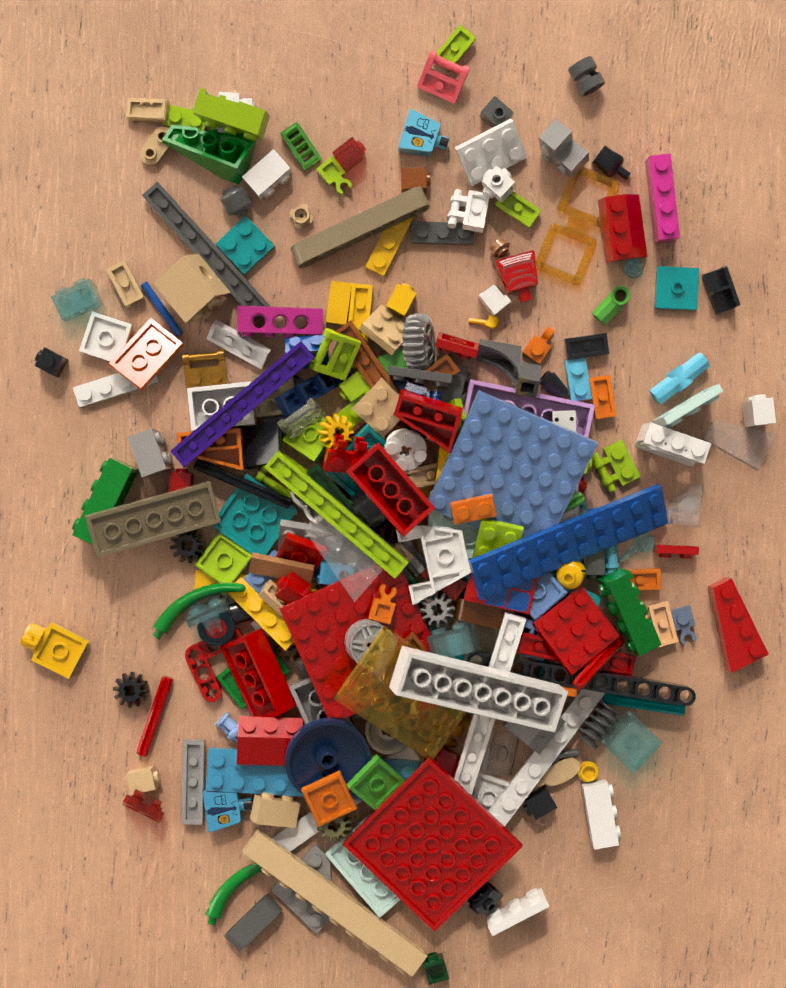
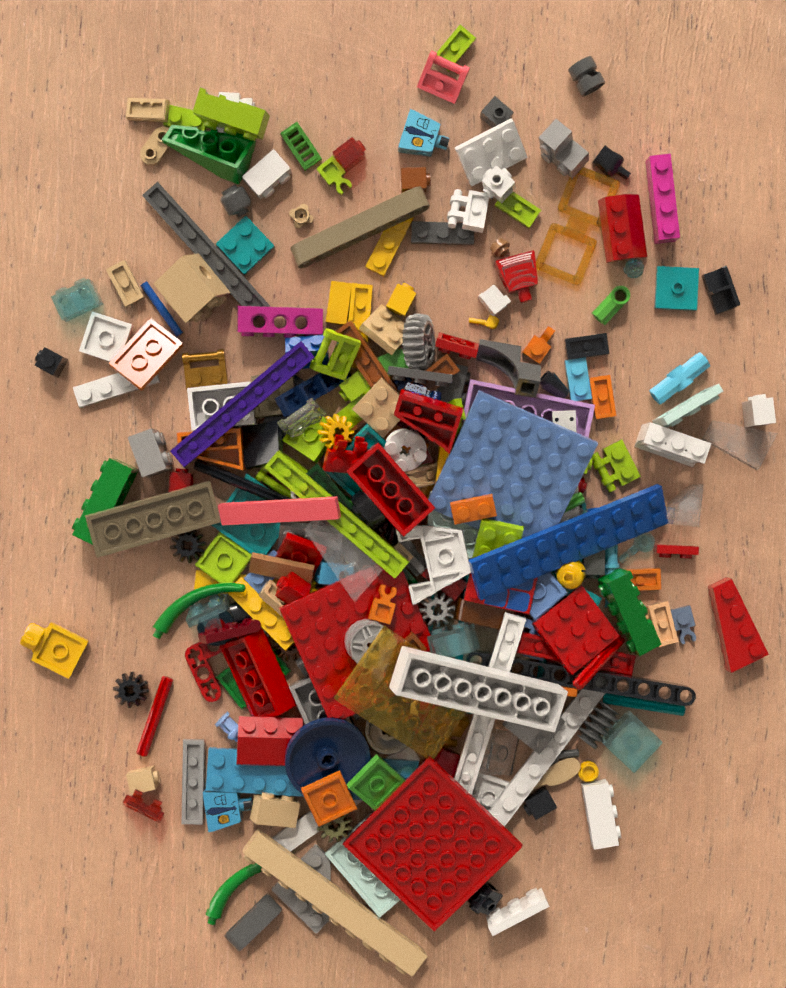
(230, 630): none -> dark red plate
(238, 345): white plate -> none
(279, 511): none -> coral tile
(435, 968): dark green bracket -> none

